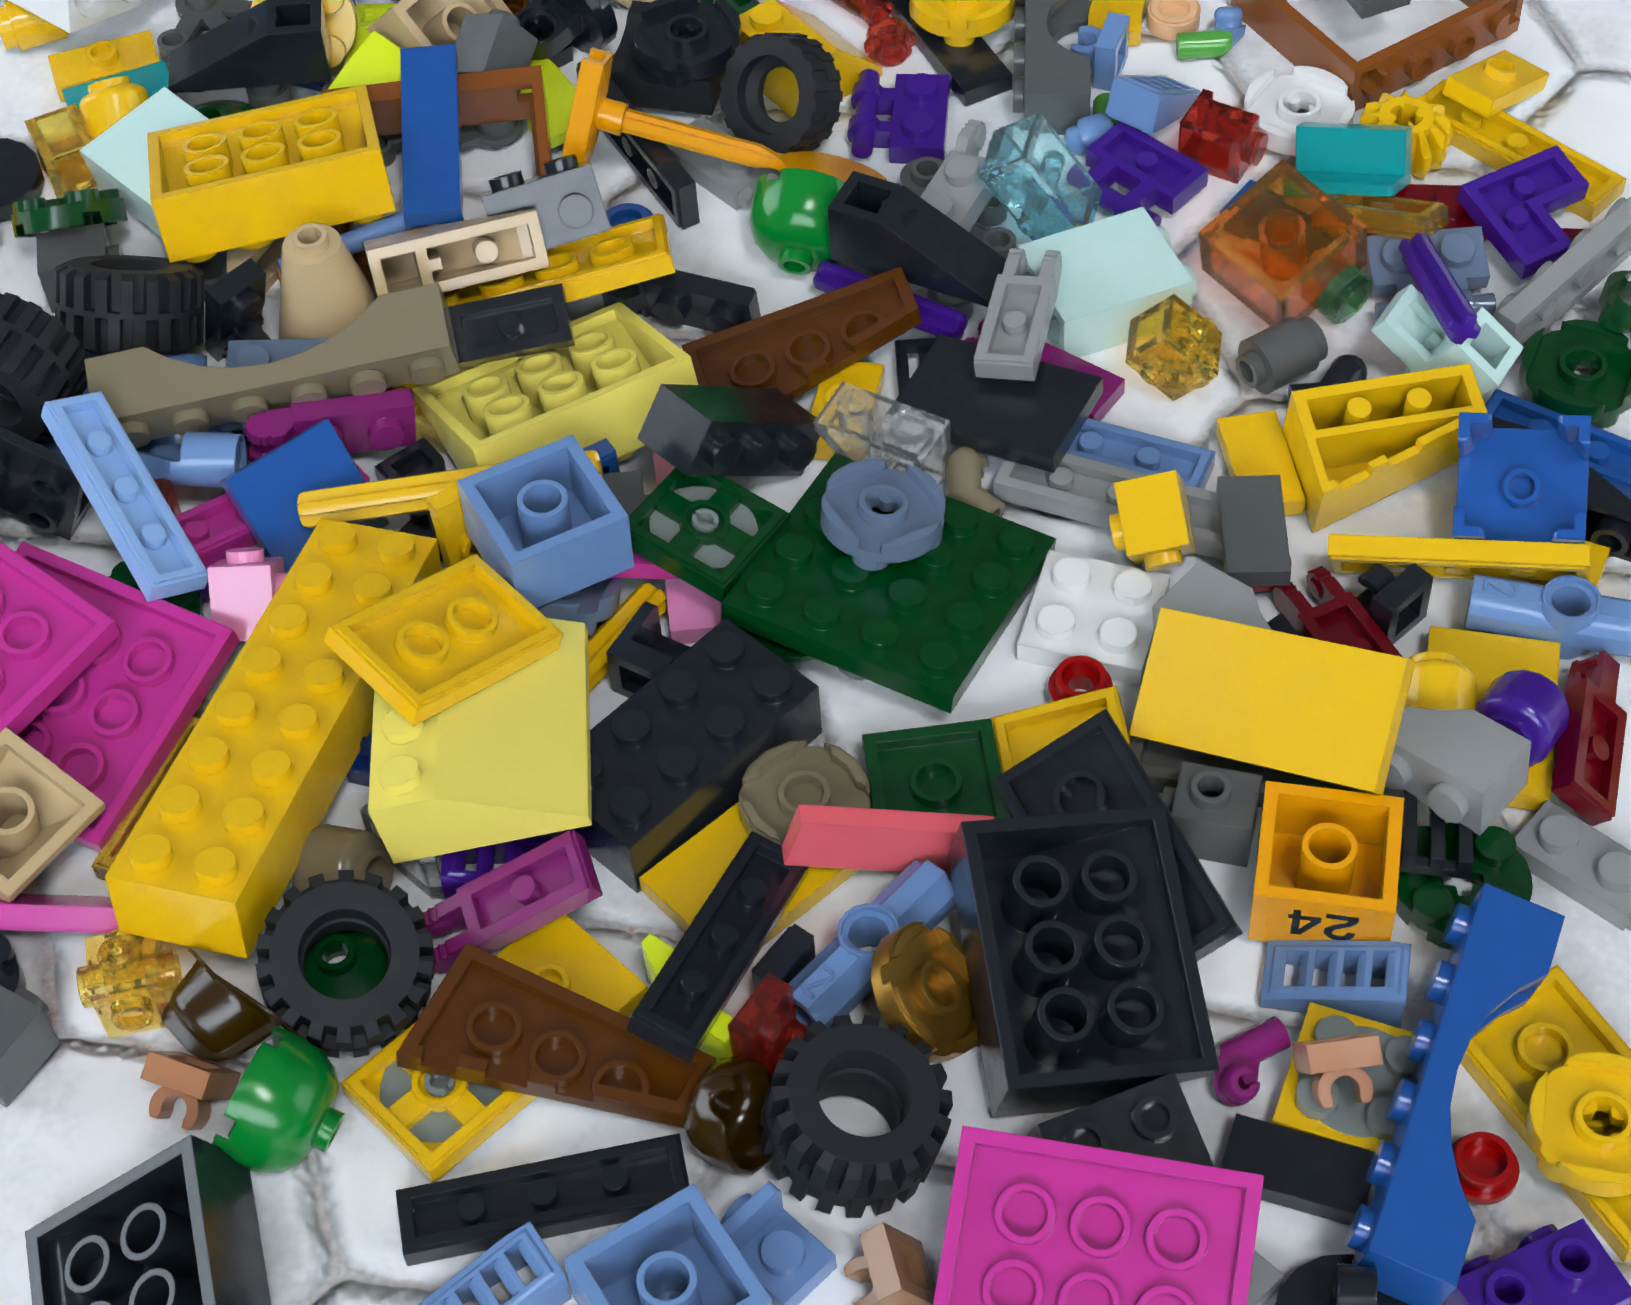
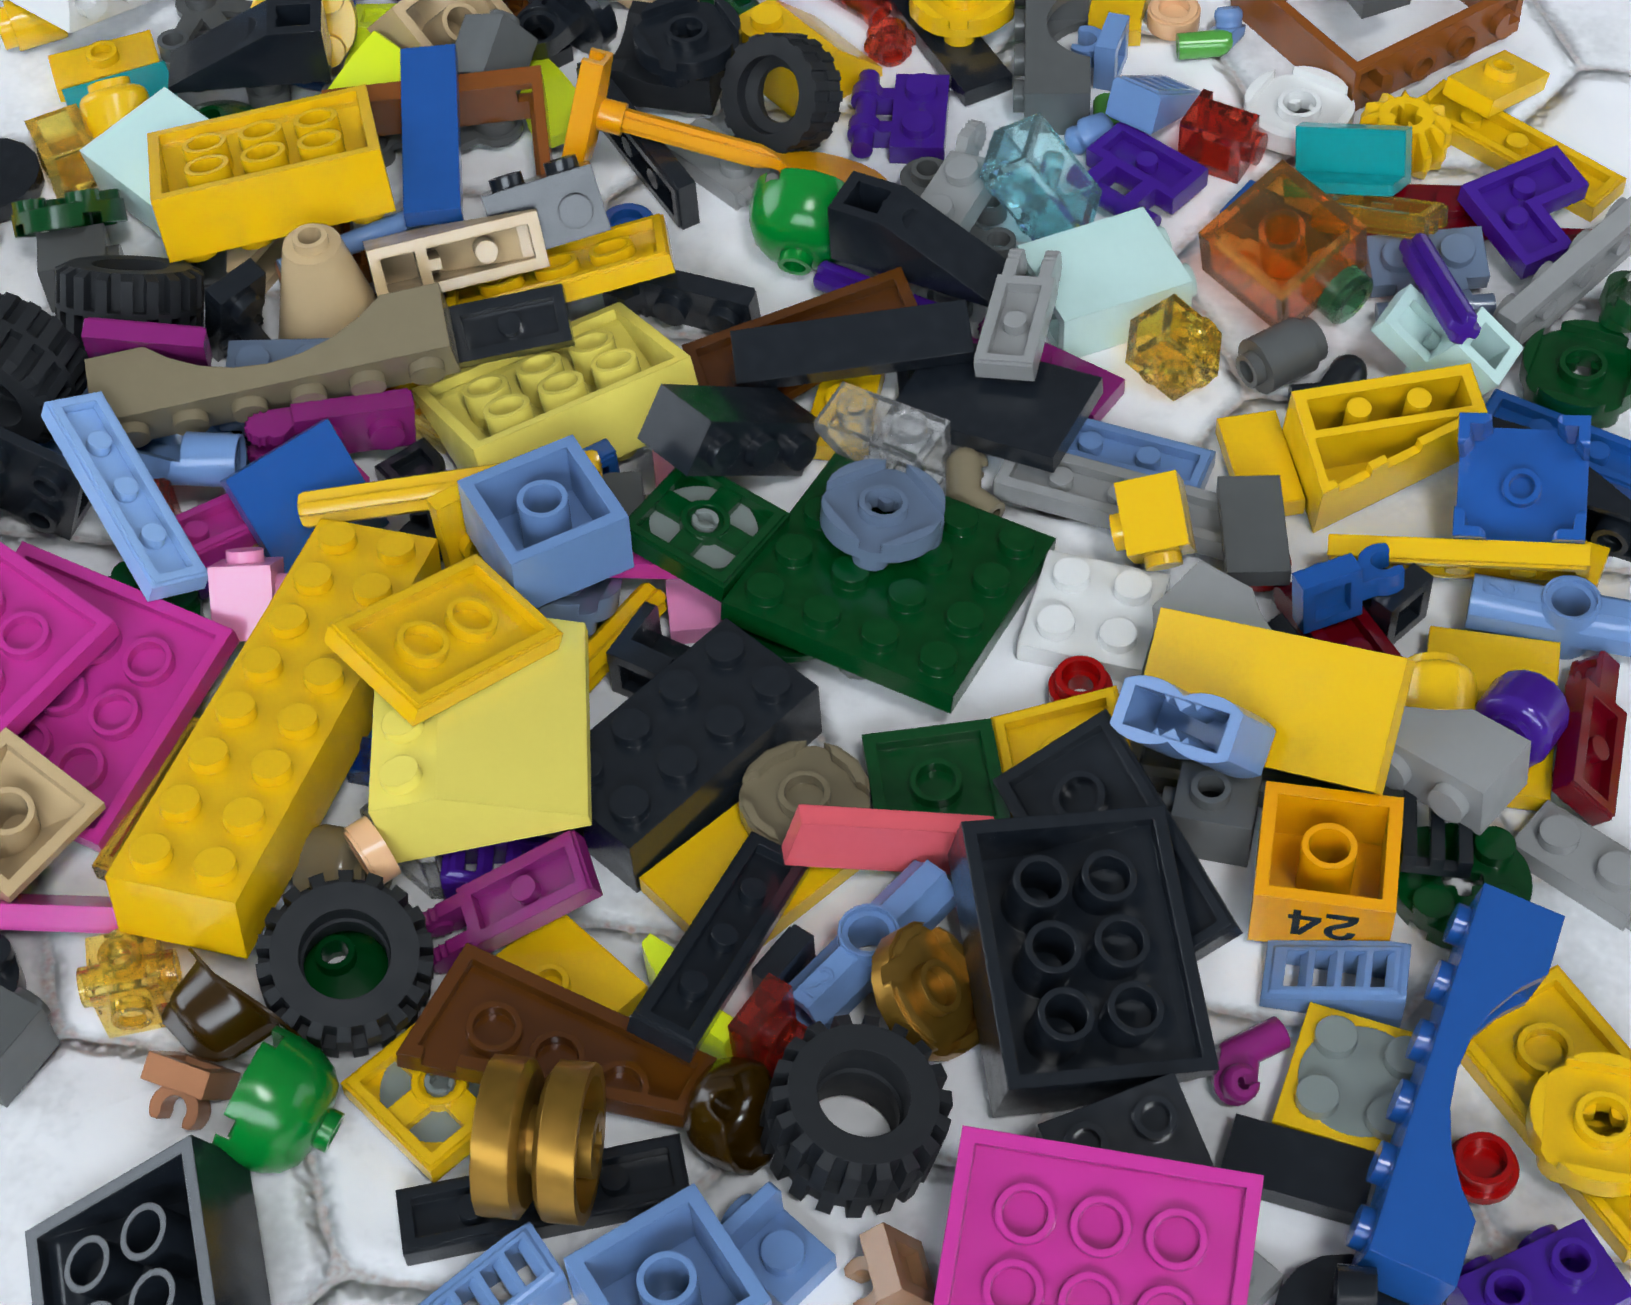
(173, 341): none -> magenta tile
(371, 849): none -> light nougat tile
(537, 1139): none -> pearl gold wheel
(853, 345): none -> black tile
(1192, 726): none -> medium blue brick
(1336, 1058): nougat tile -> none
(1338, 587): none -> blue plate

